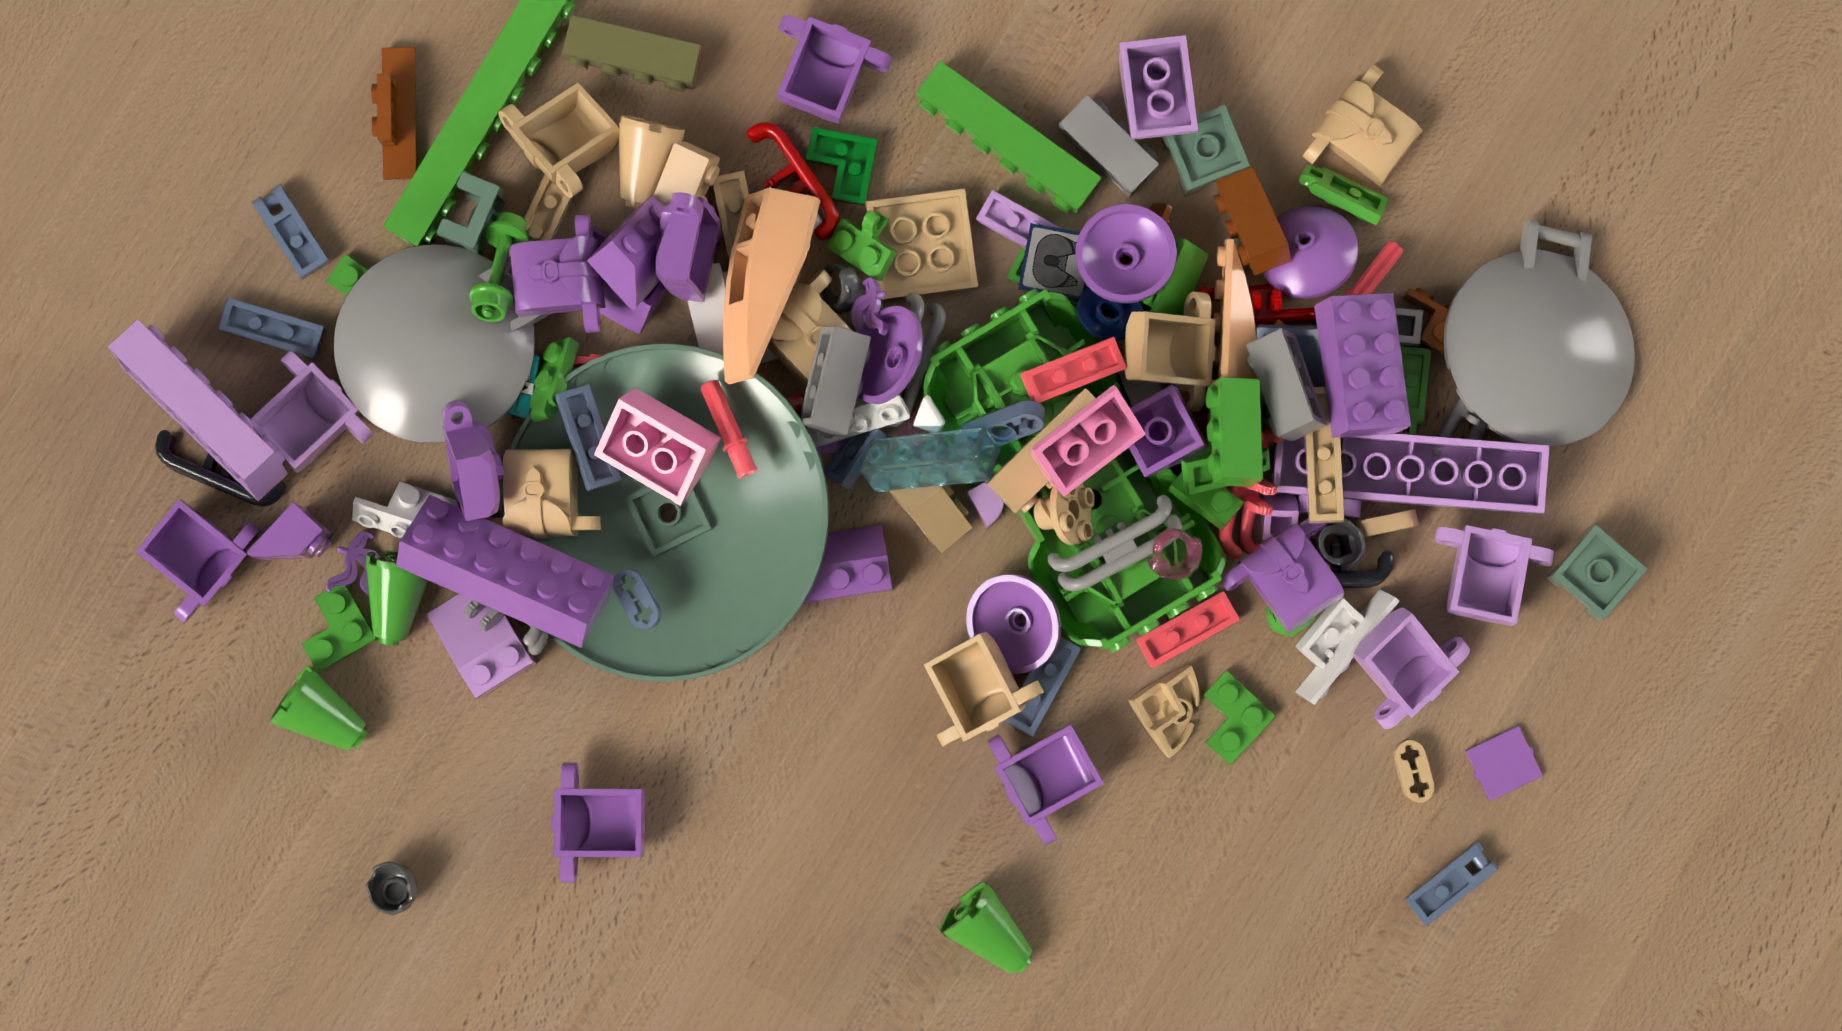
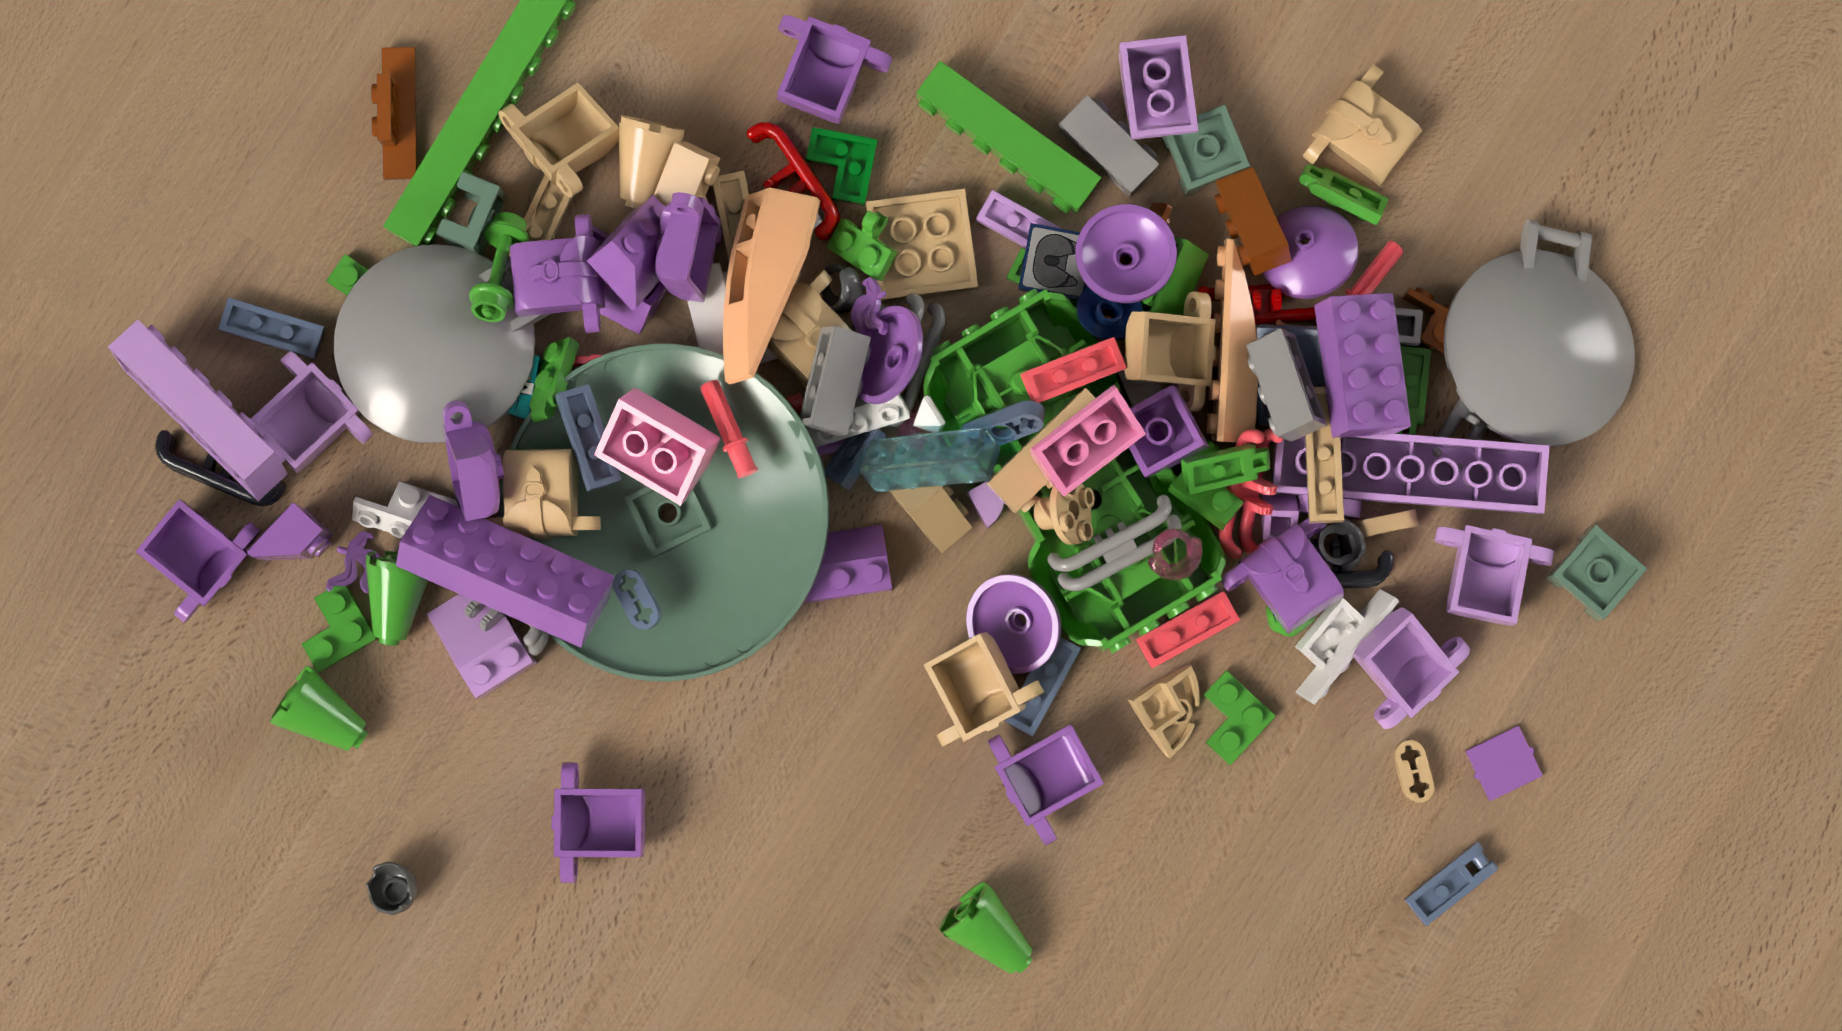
(291, 233): sand blue plate -> none
(632, 53): olive brick -> none
(1235, 432): bright green brick -> none

